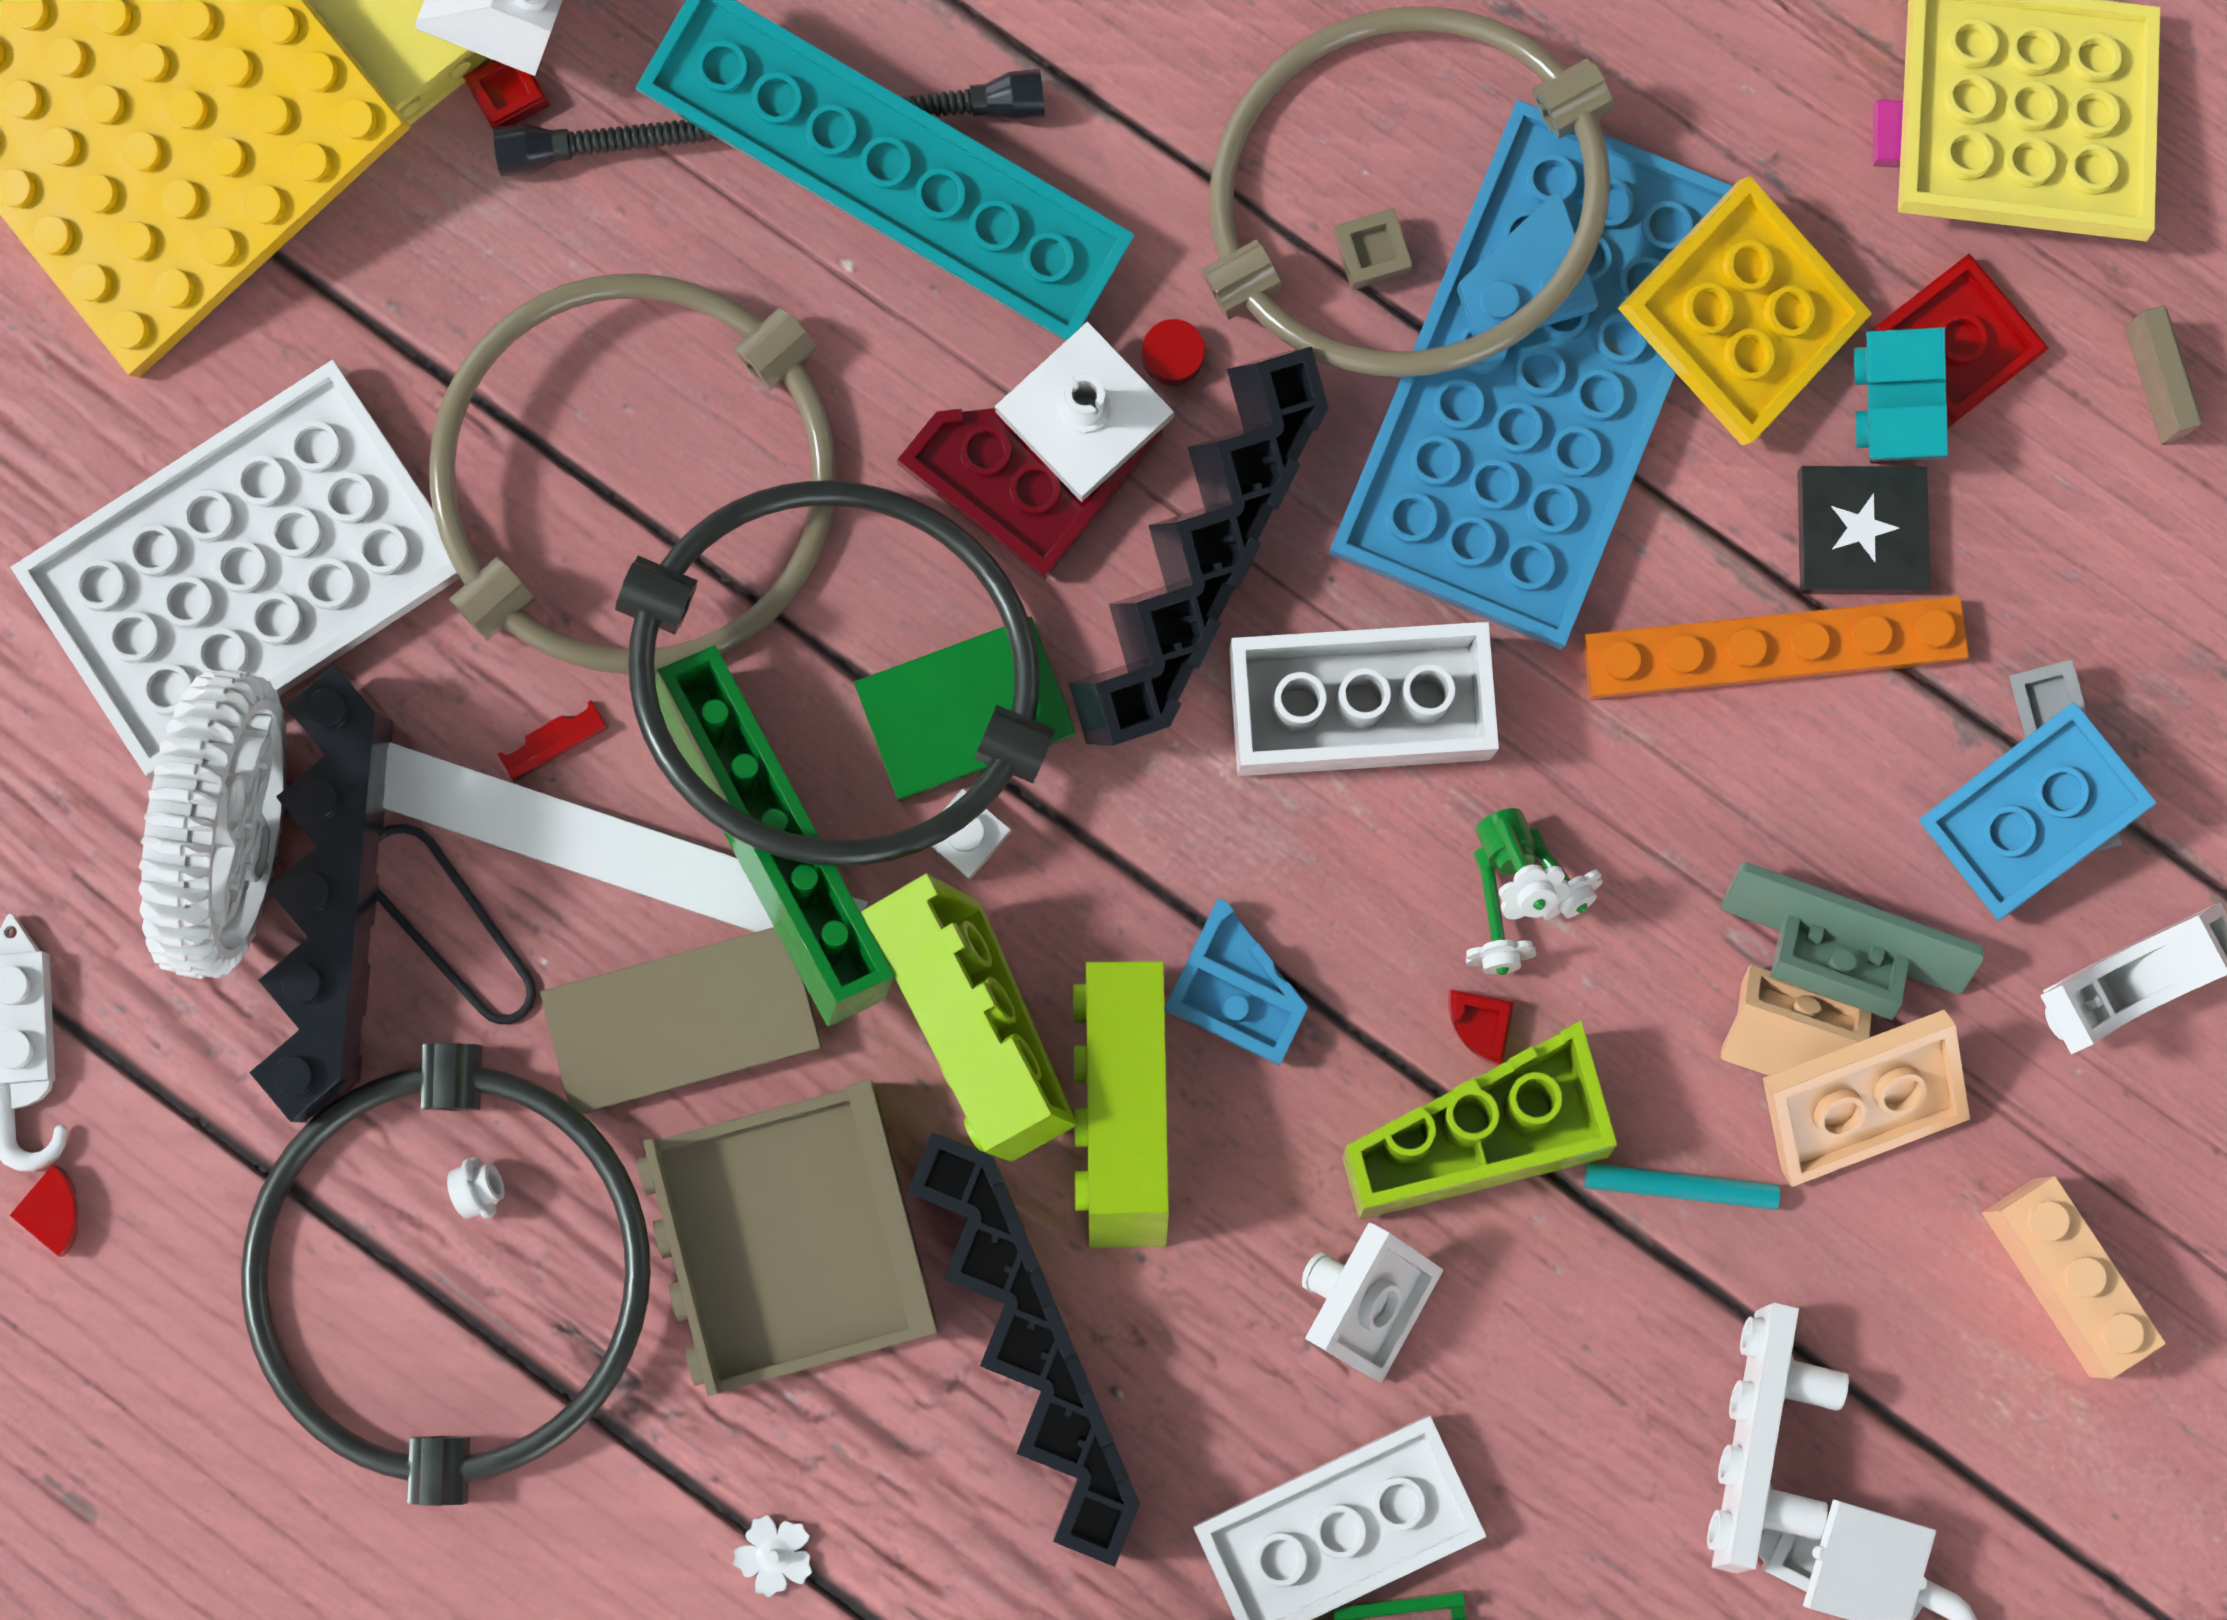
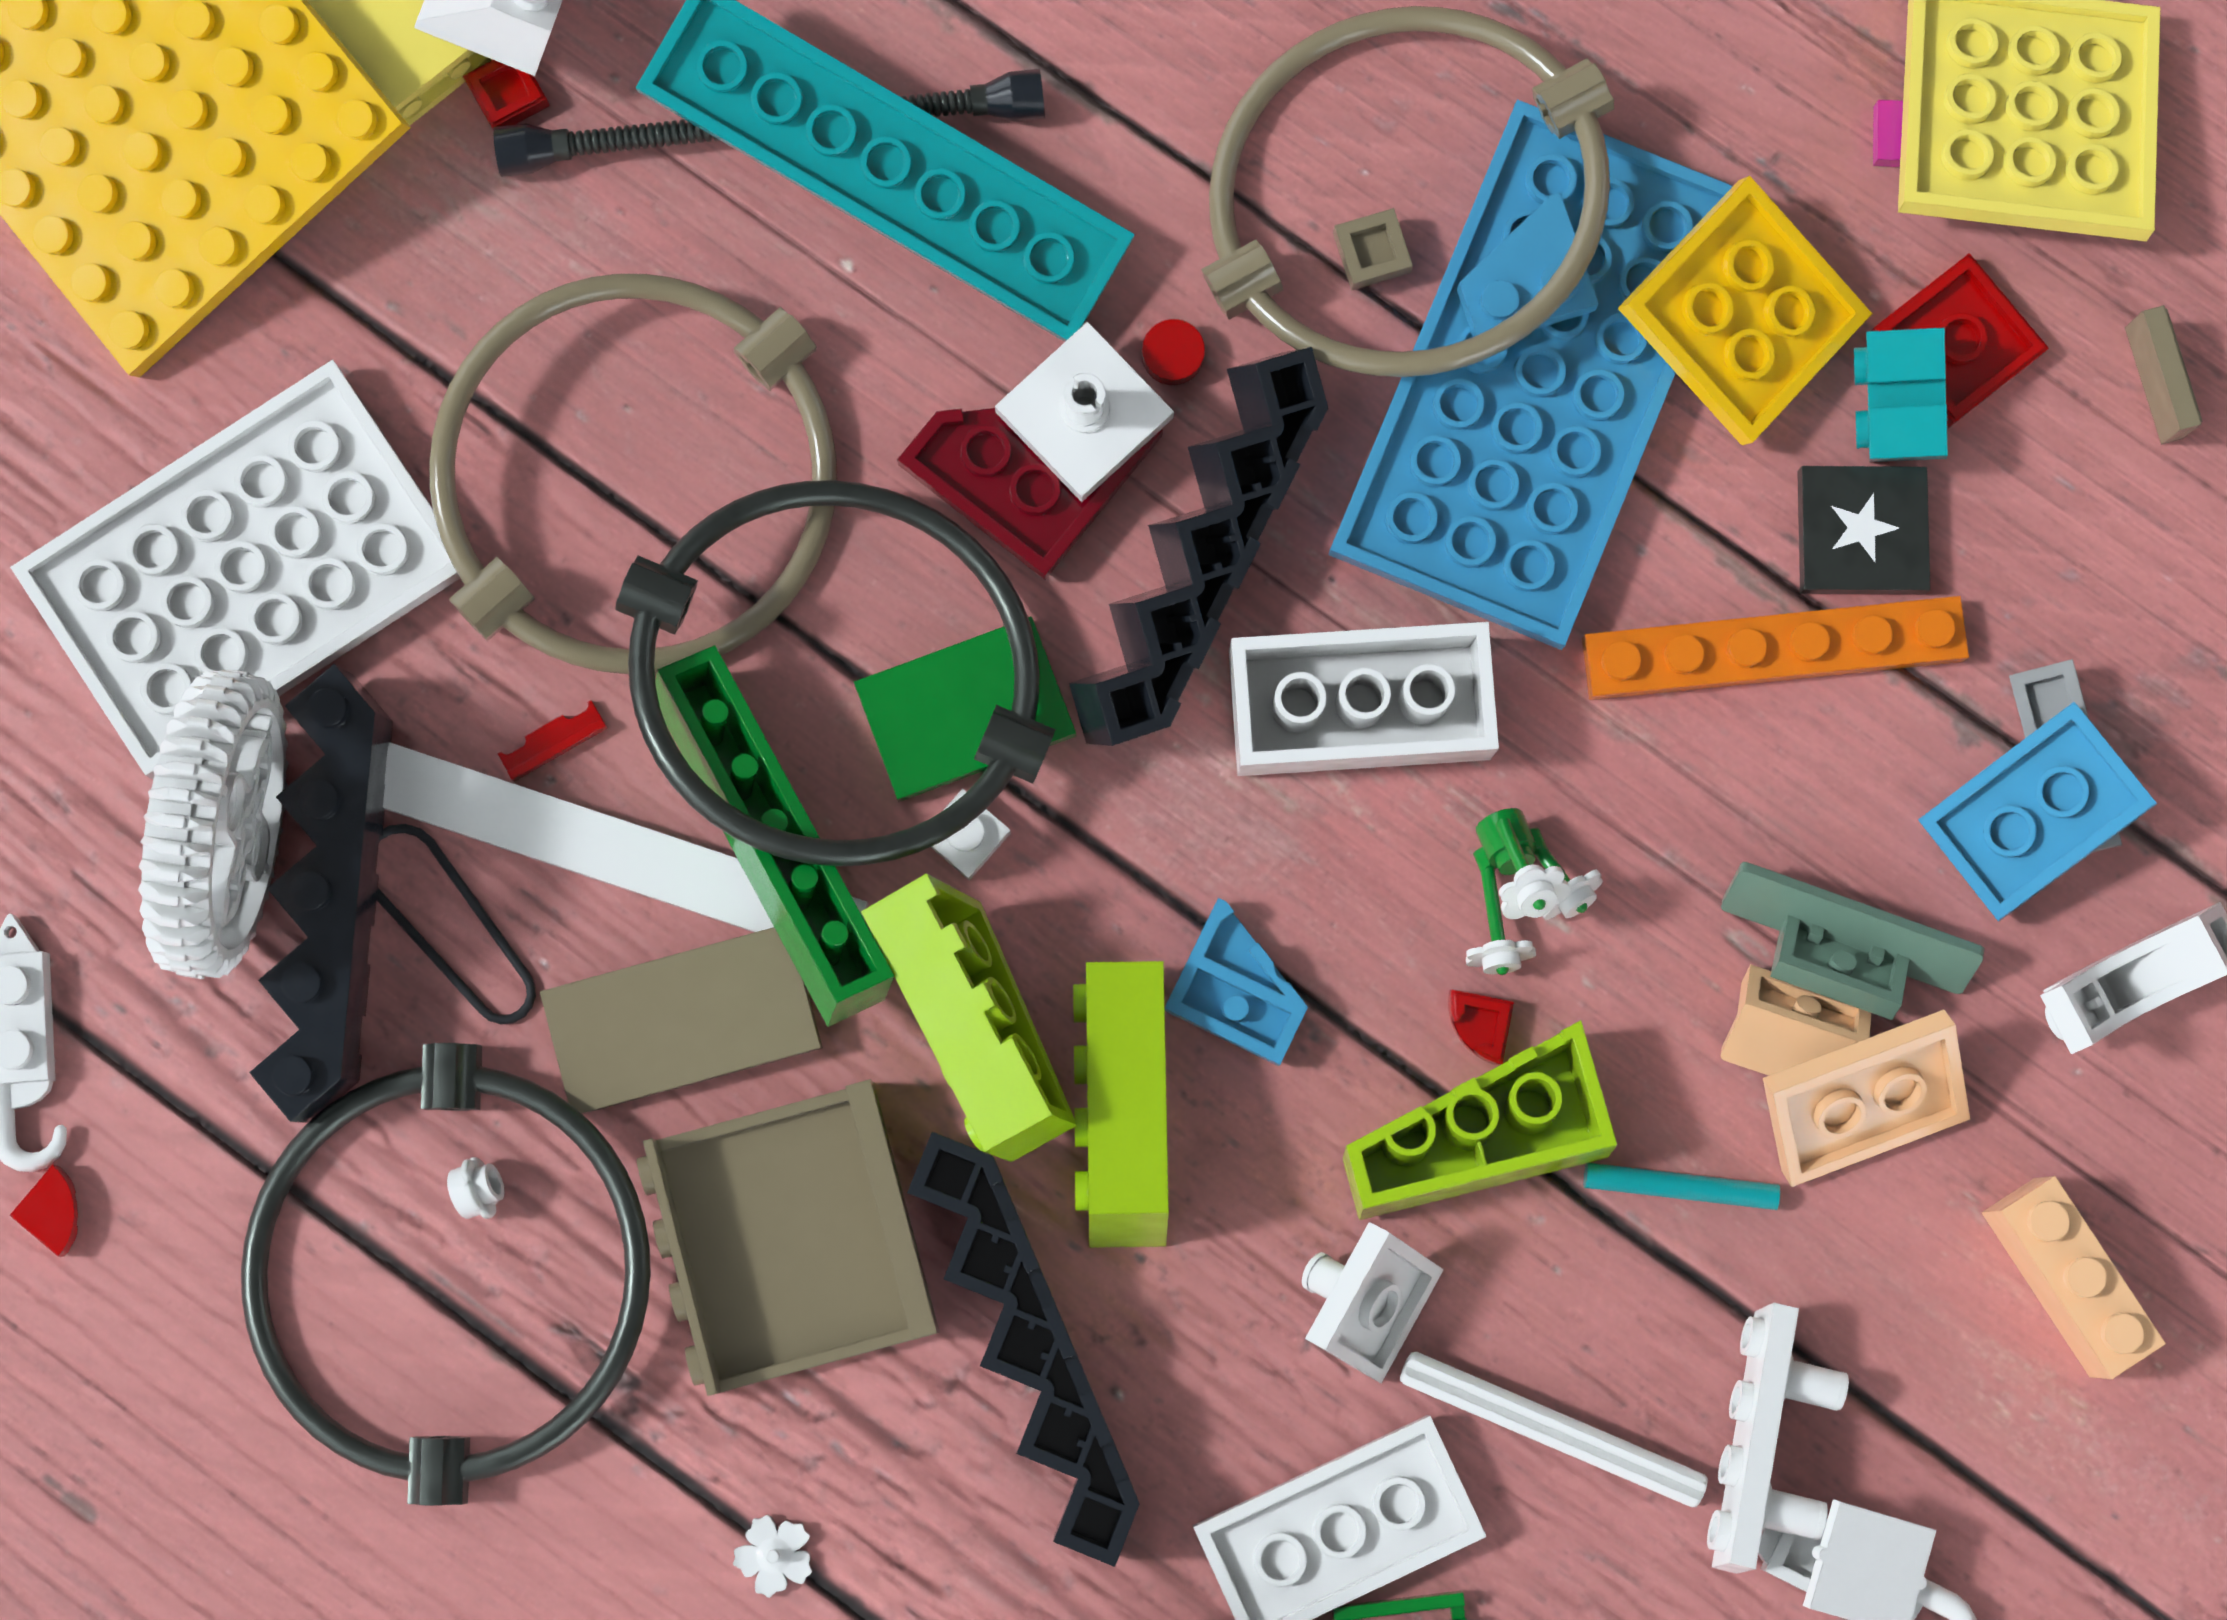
(1554, 1429): none -> white axle

